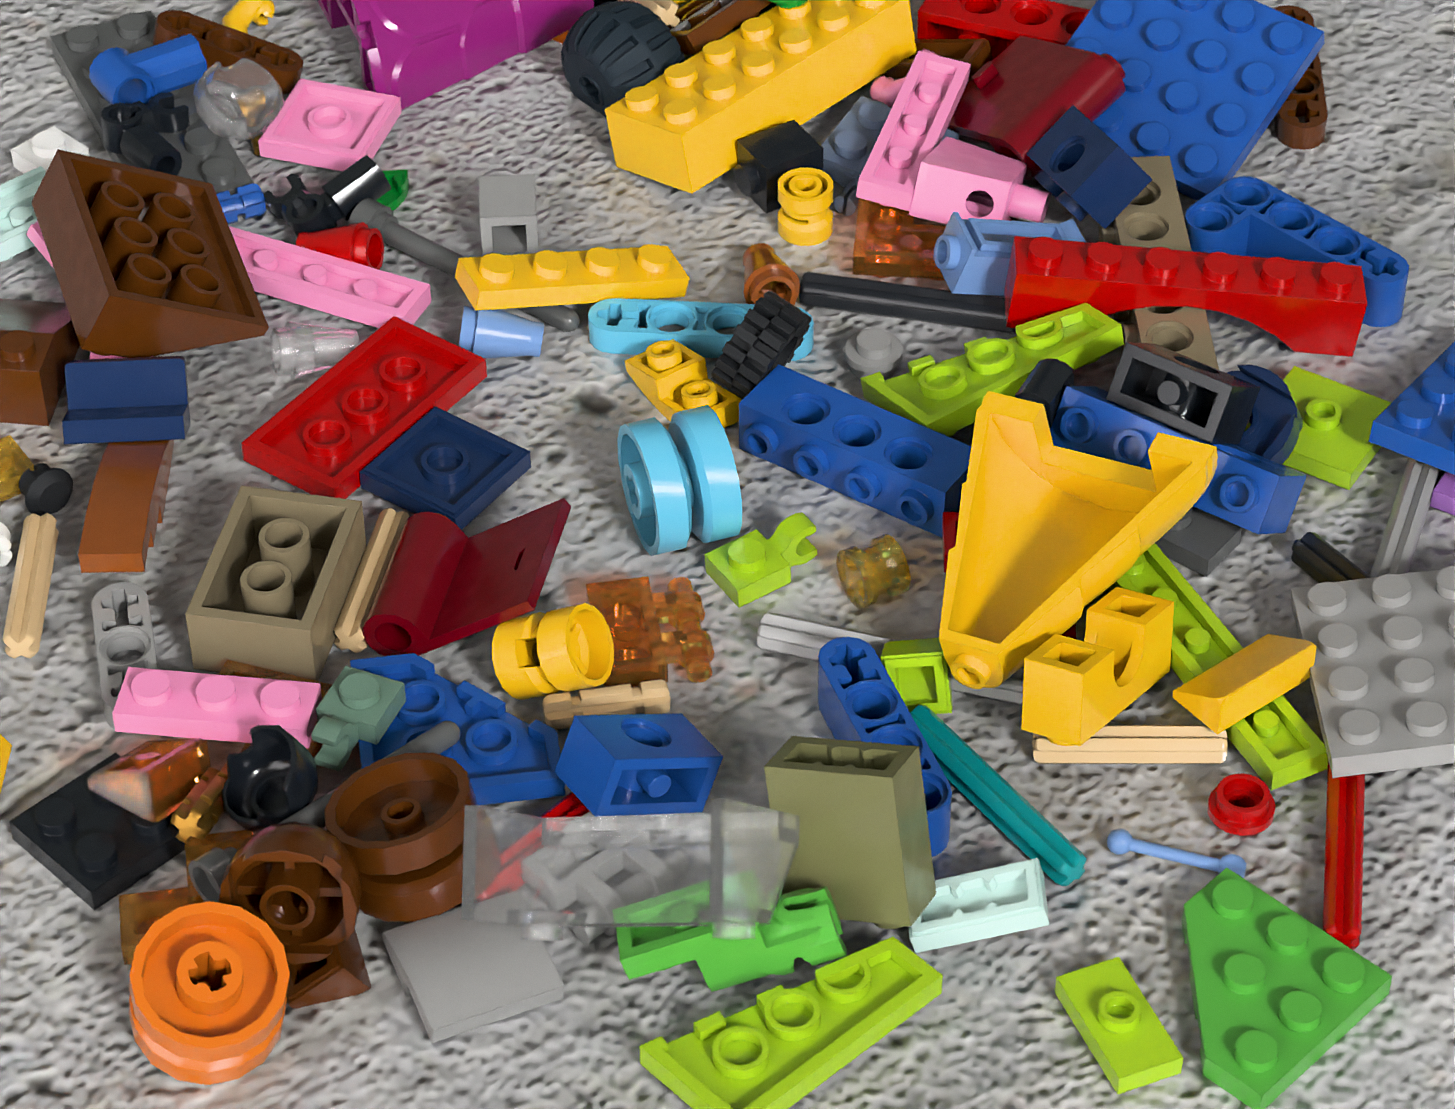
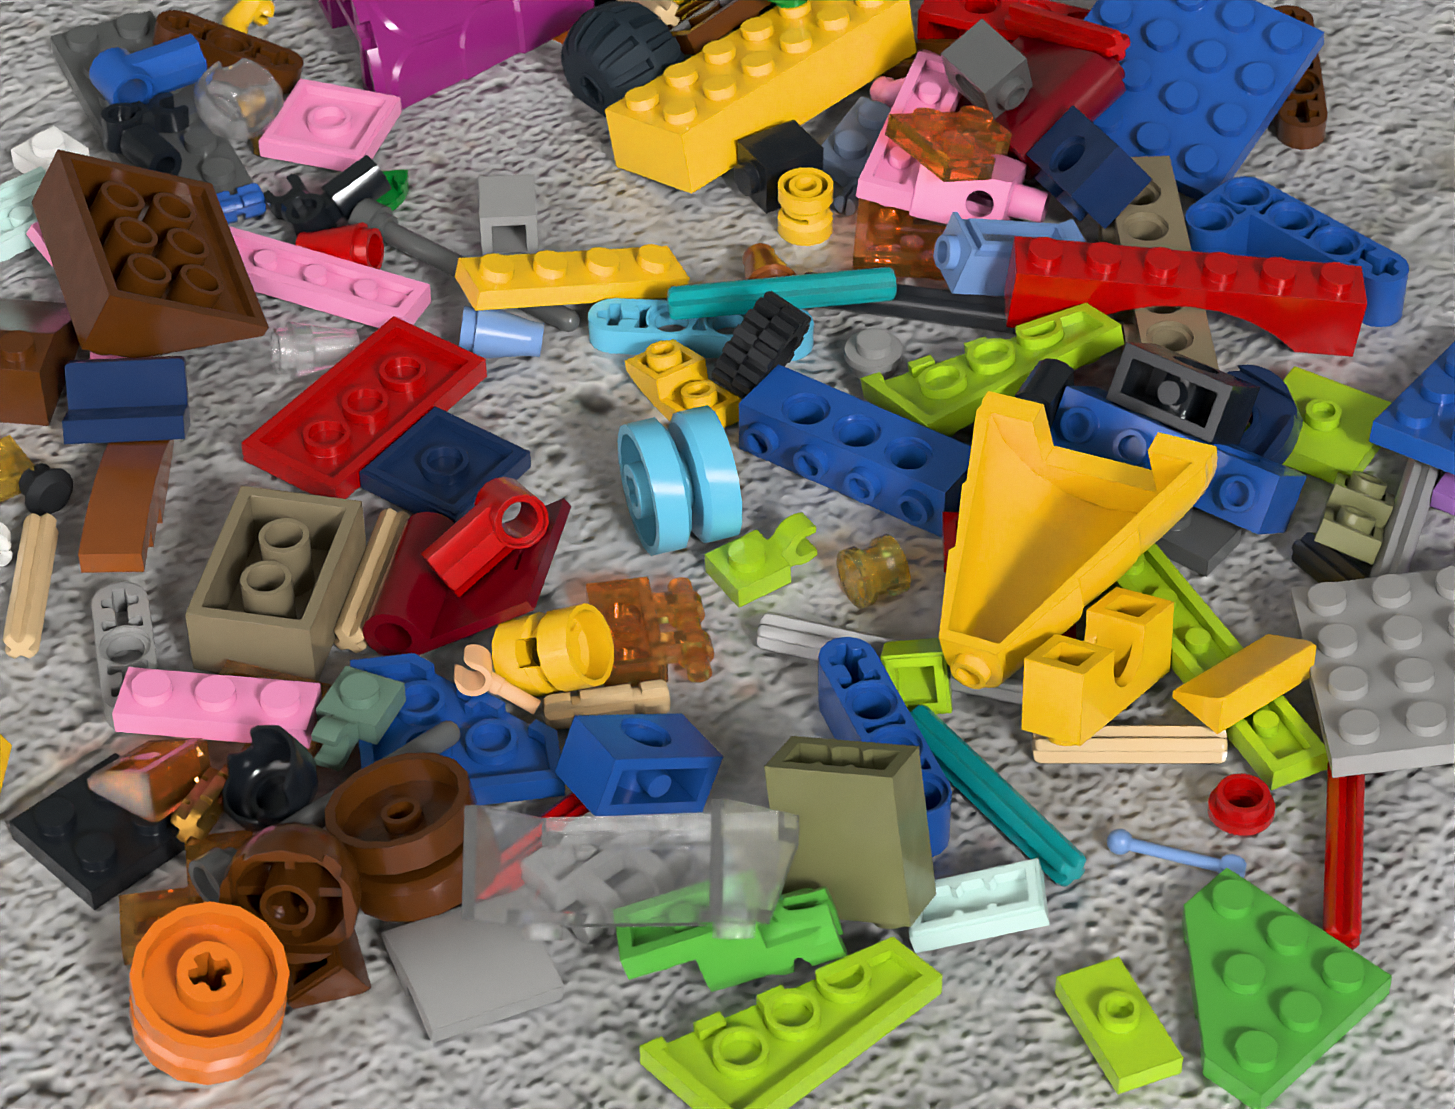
(480, 538): none -> red piece
(484, 679): none -> light nougat hand
(799, 290): none -> teal axle
(951, 143): none -> clear orange plate
(987, 69): none -> dark grey brick
(1066, 30): none -> red axle
(1355, 515): none -> olive slope

